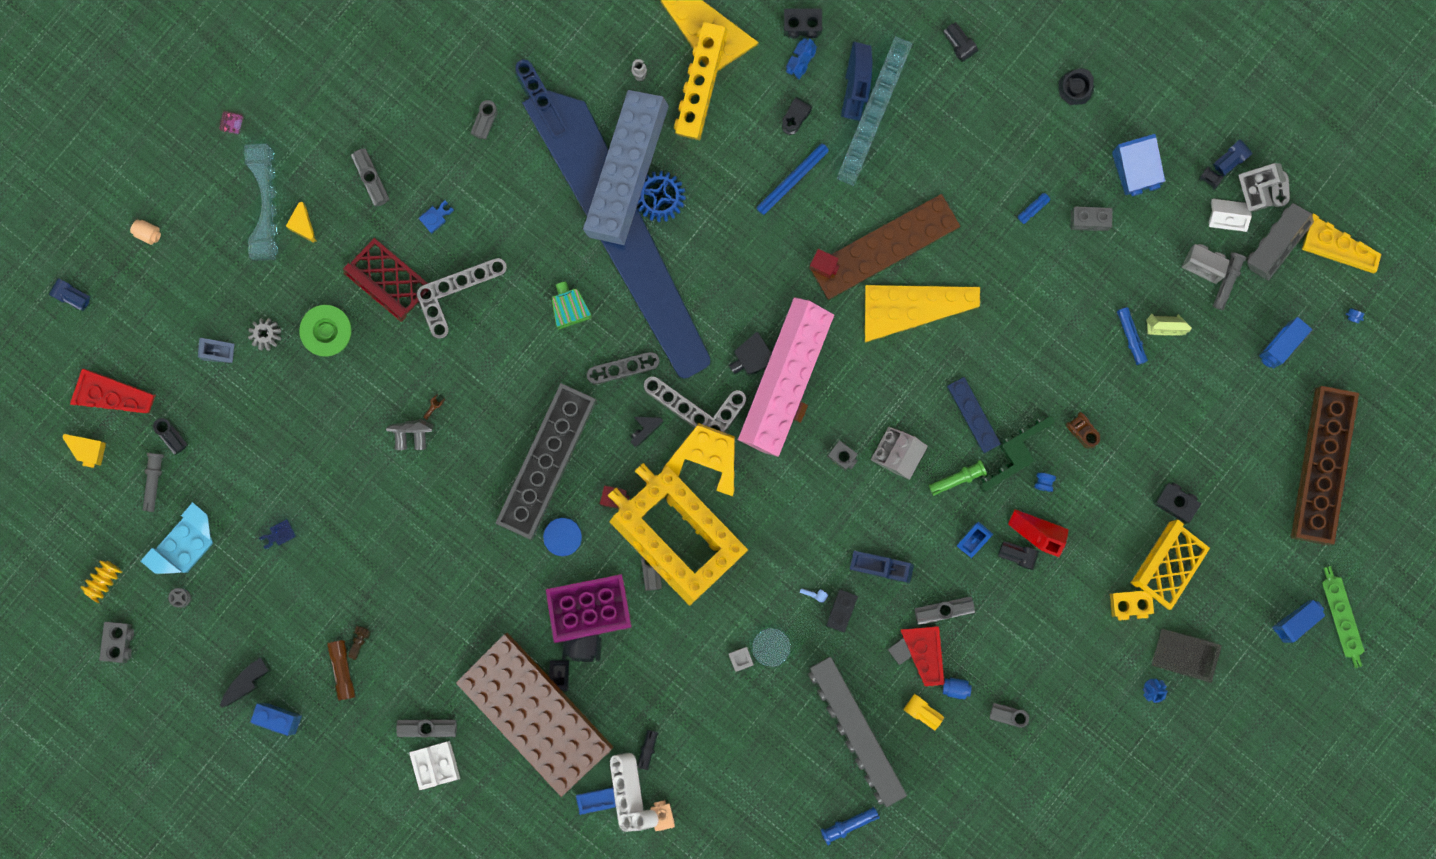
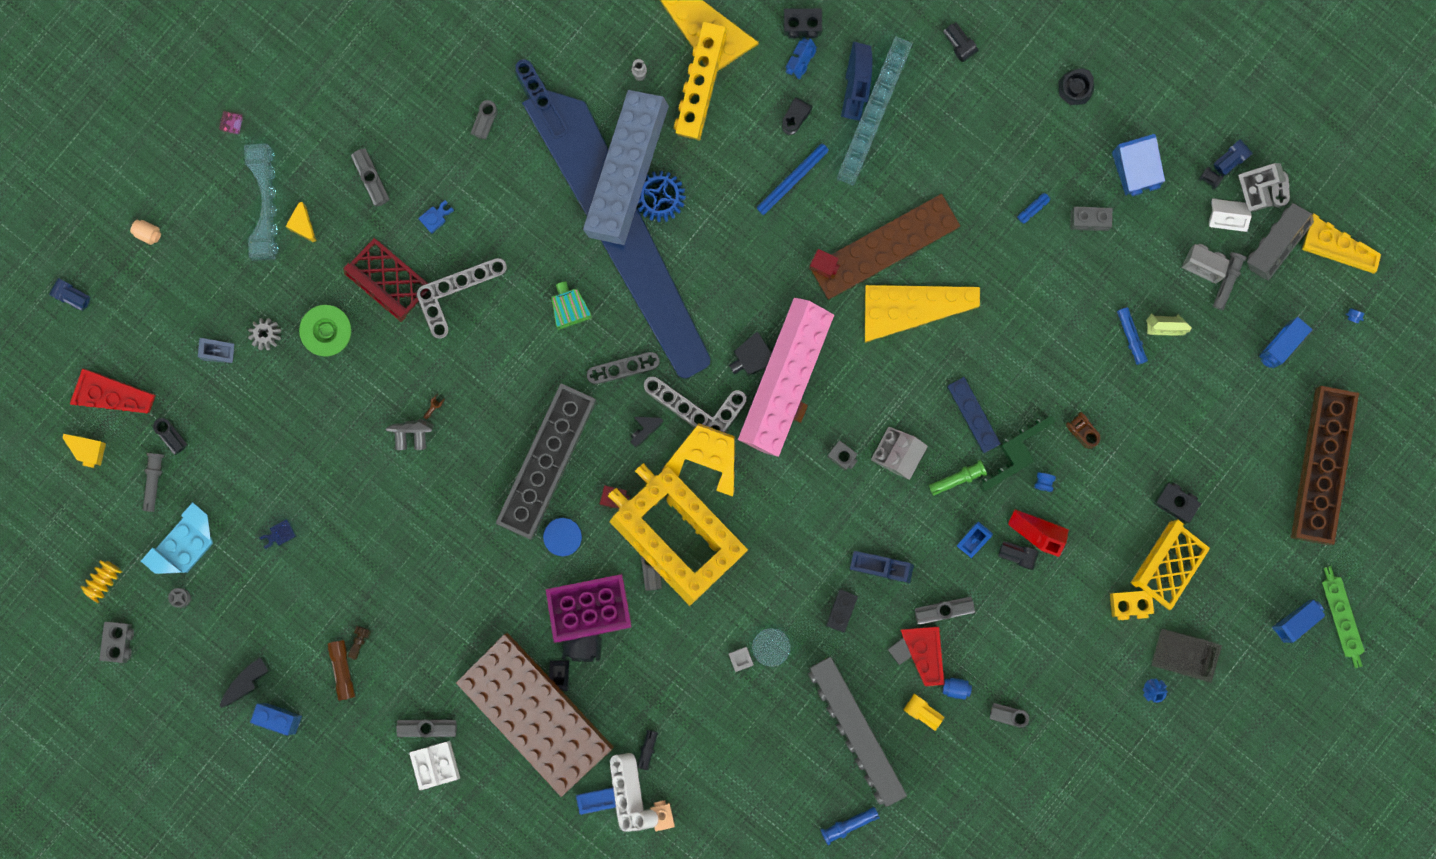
(821, 596): light blue hand -> none

